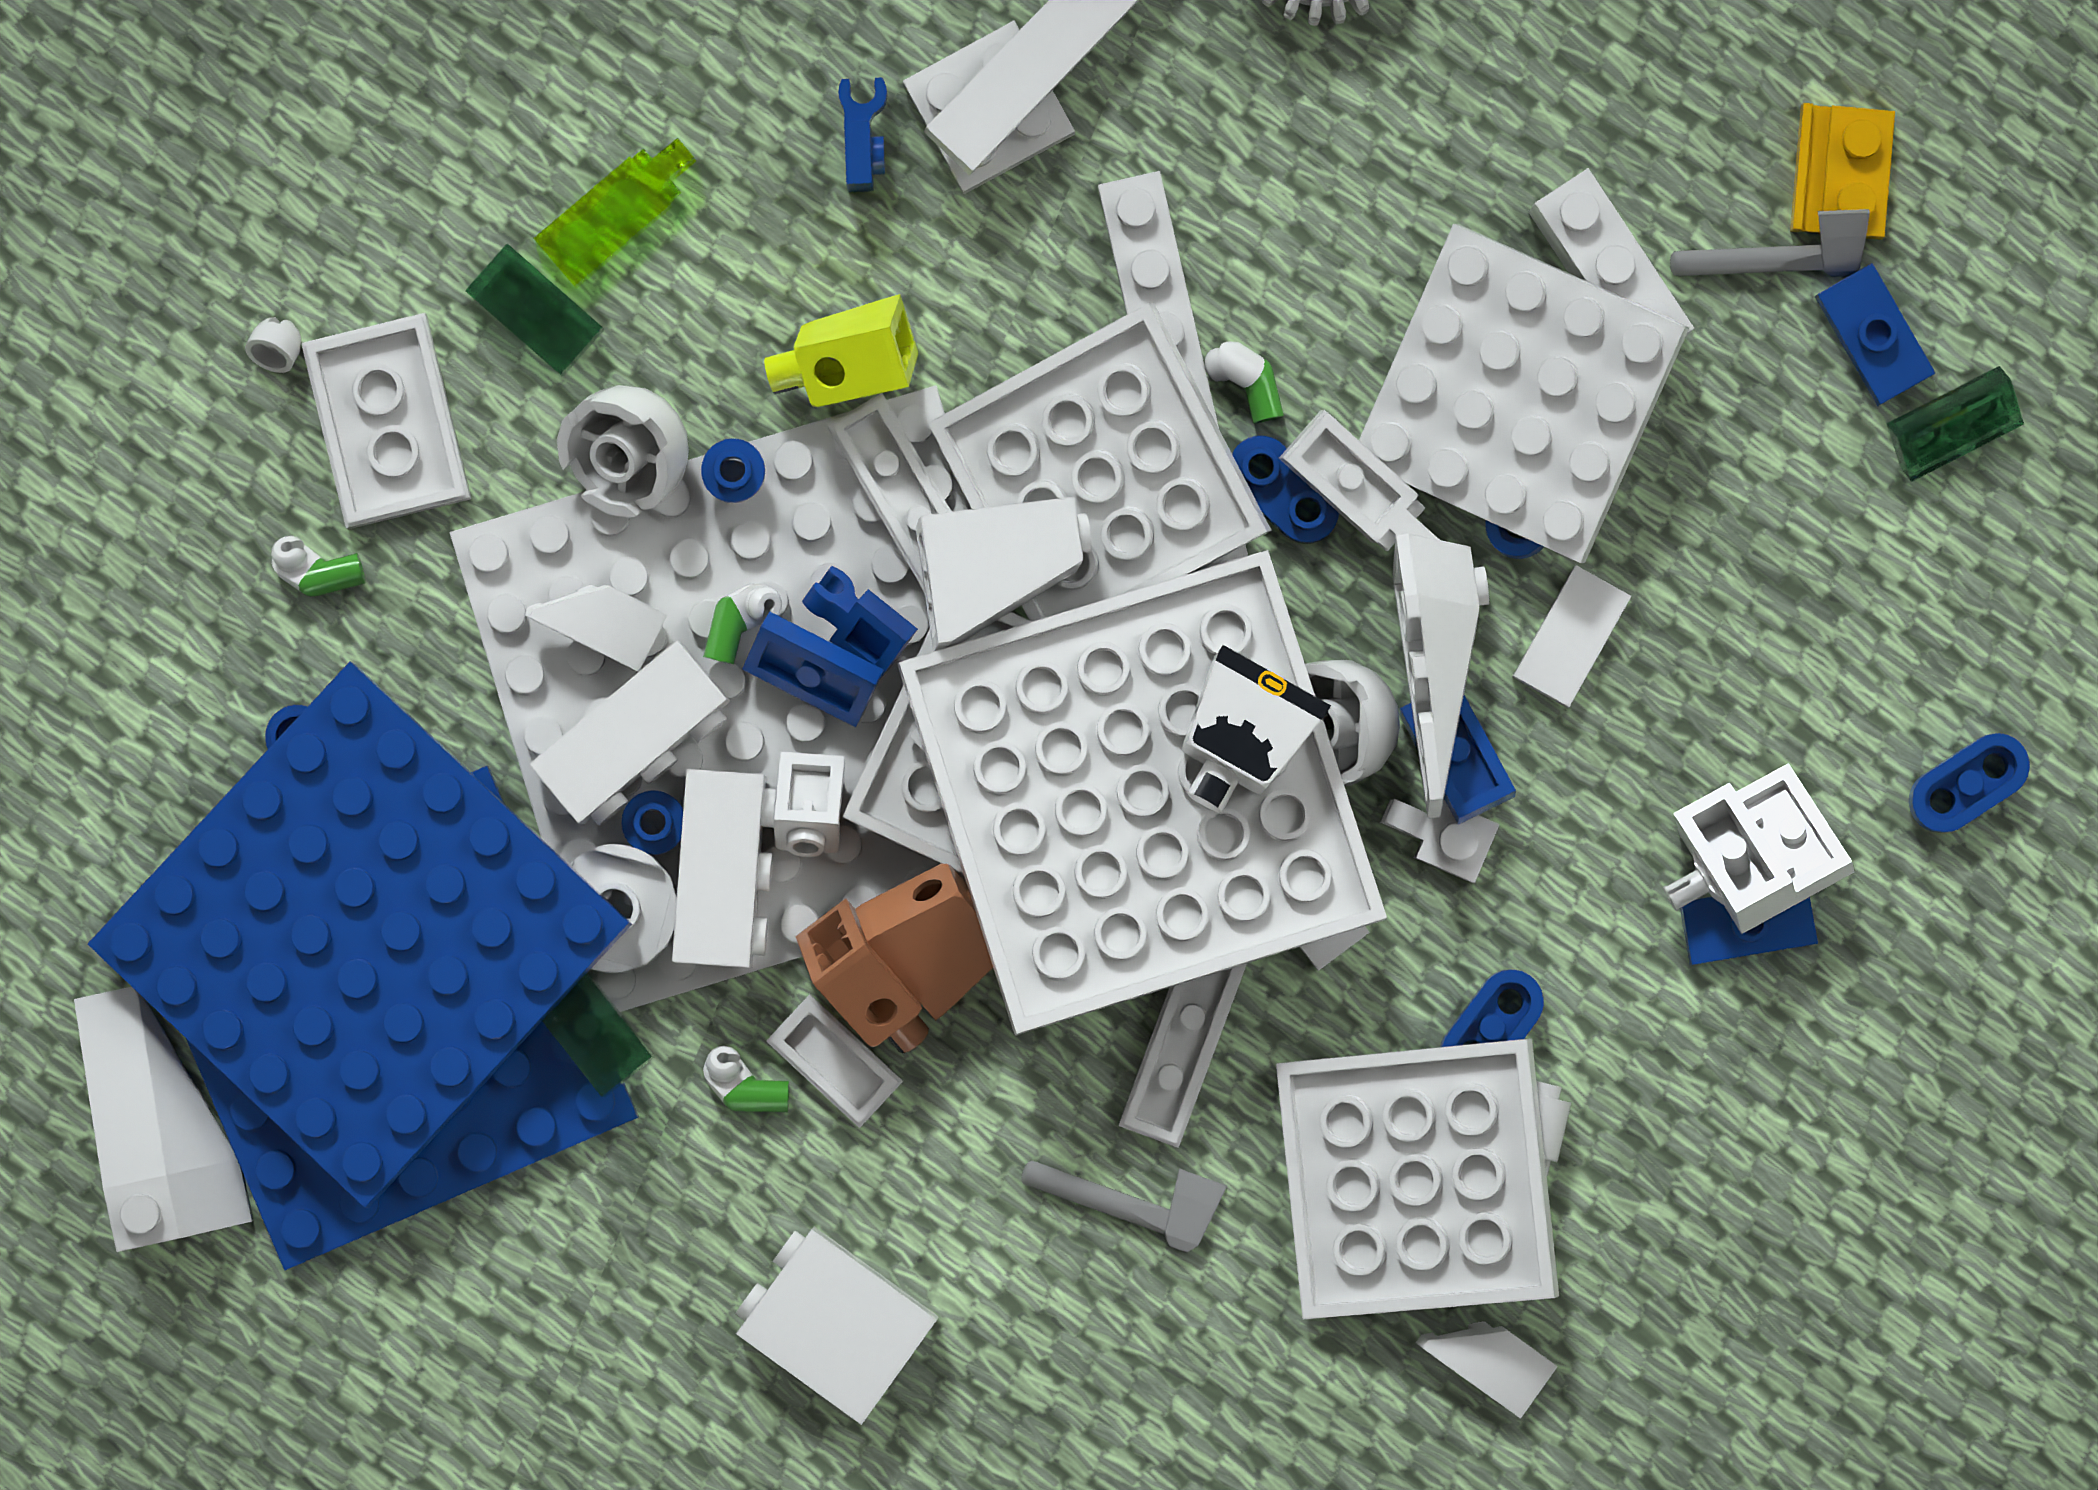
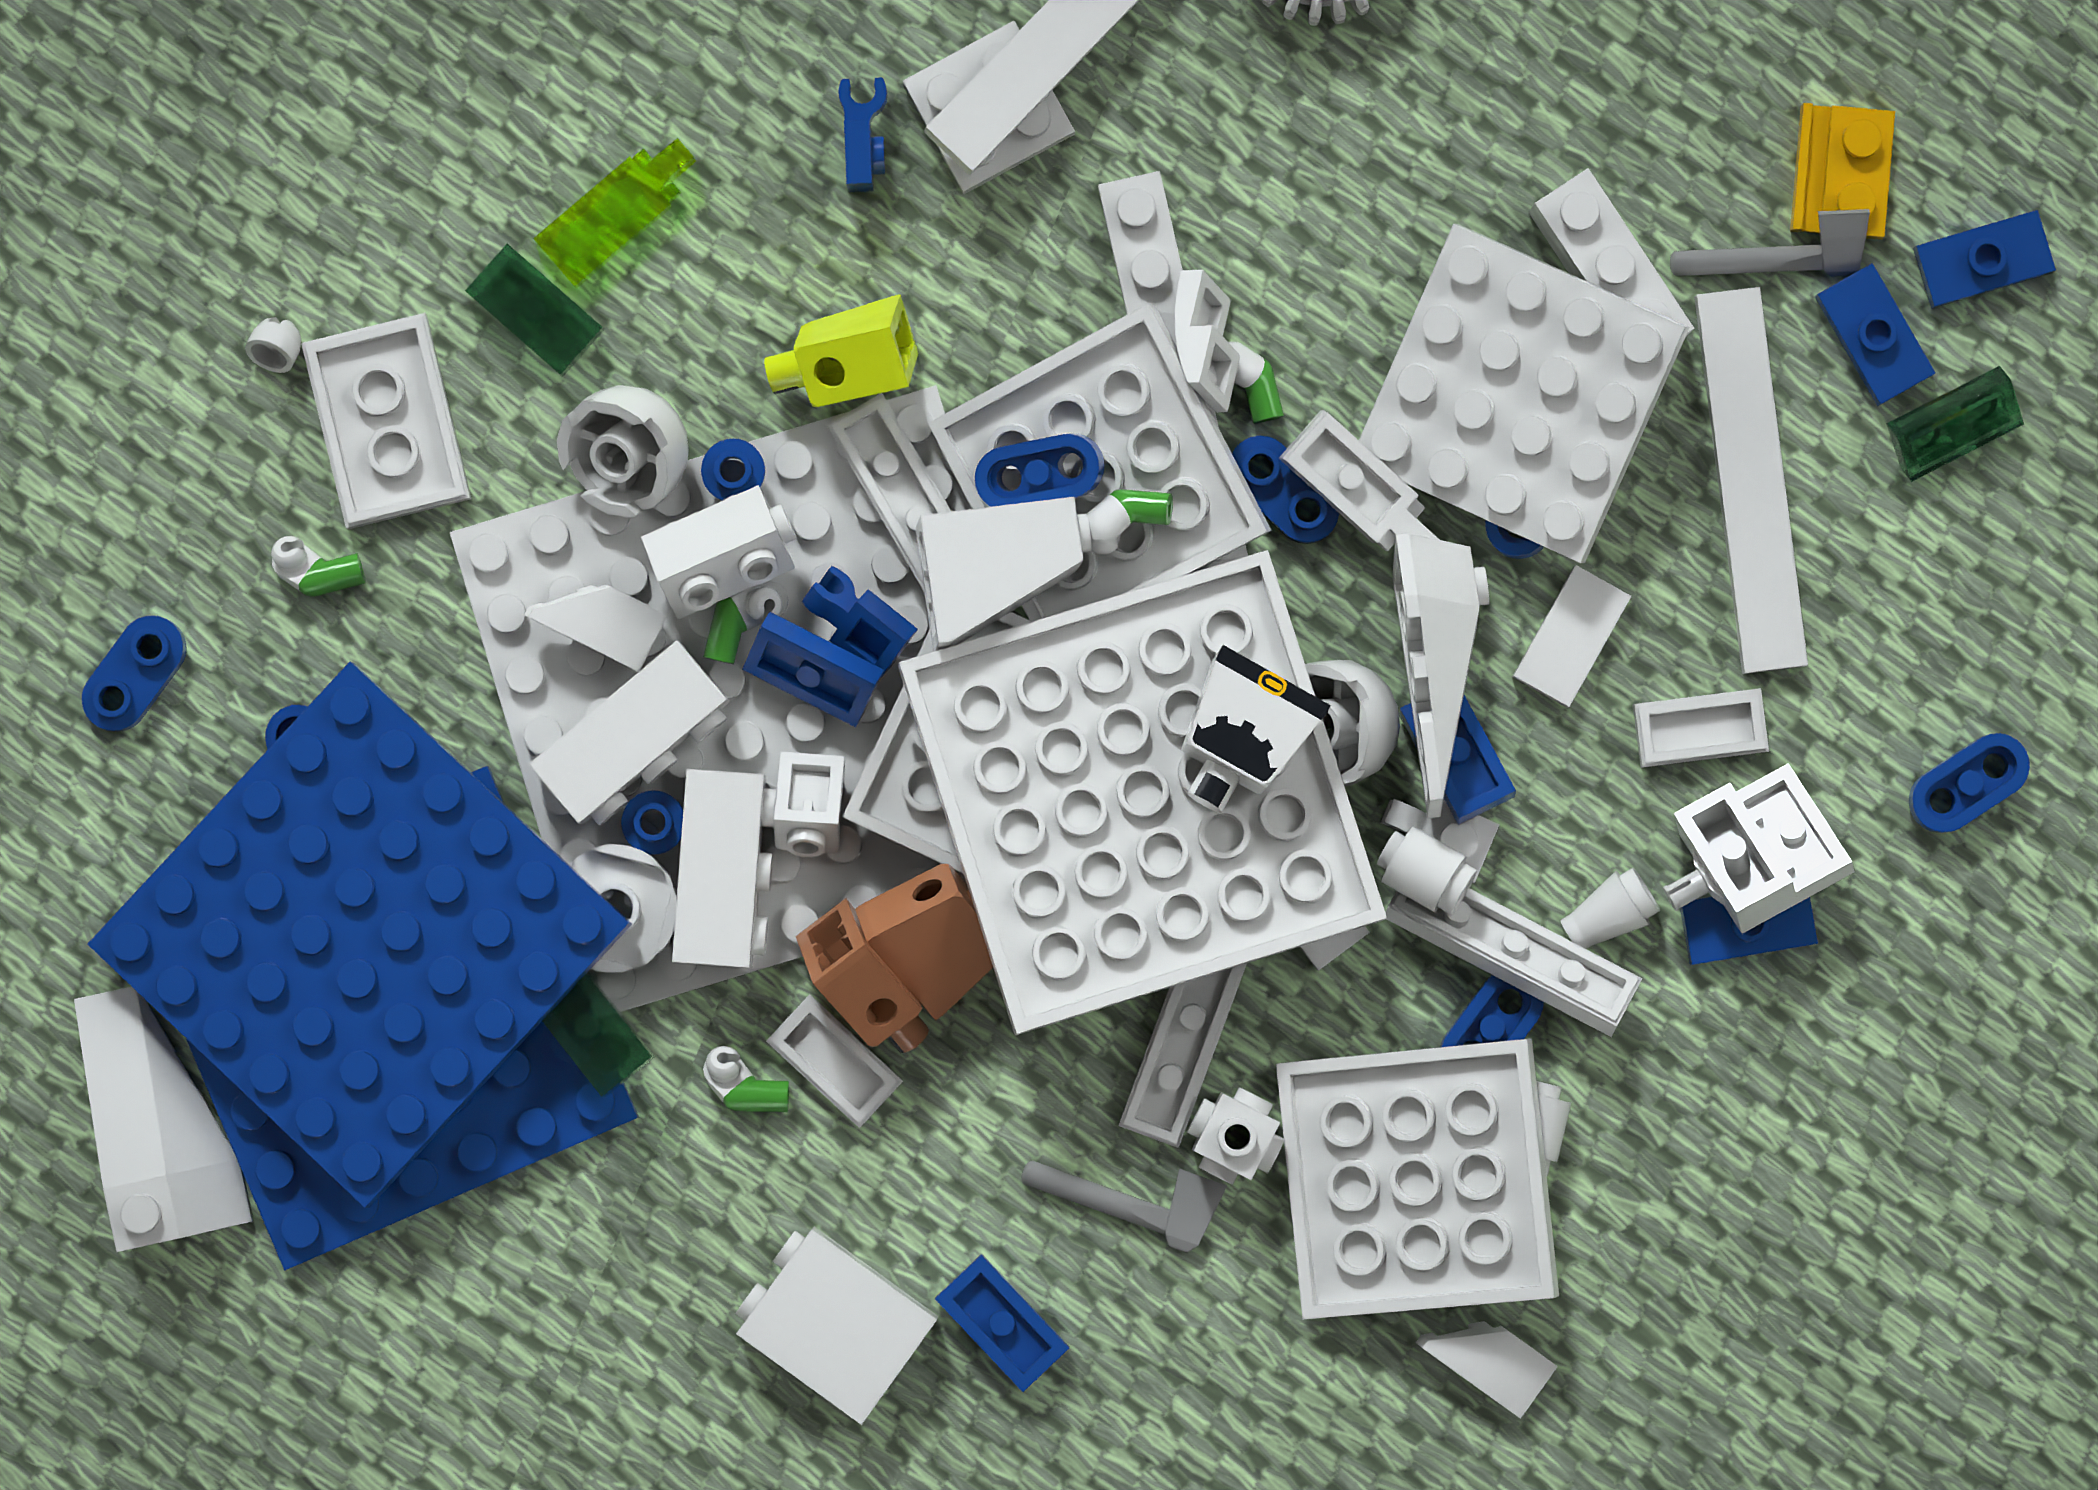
(136, 676): none -> blue plate
(720, 551): none -> white brick
(1002, 1322): none -> blue plate
(1040, 470): none -> blue plate
(1122, 509): none -> arm
(1199, 327): none -> white slope
(1210, 1128): none -> white brick
(1426, 870): none -> white brick
(1524, 956): none -> white tile
(1612, 910): none -> white cone
(1700, 728): none -> white tile
(1751, 480): none -> white tile
(1984, 259): none -> blue plate

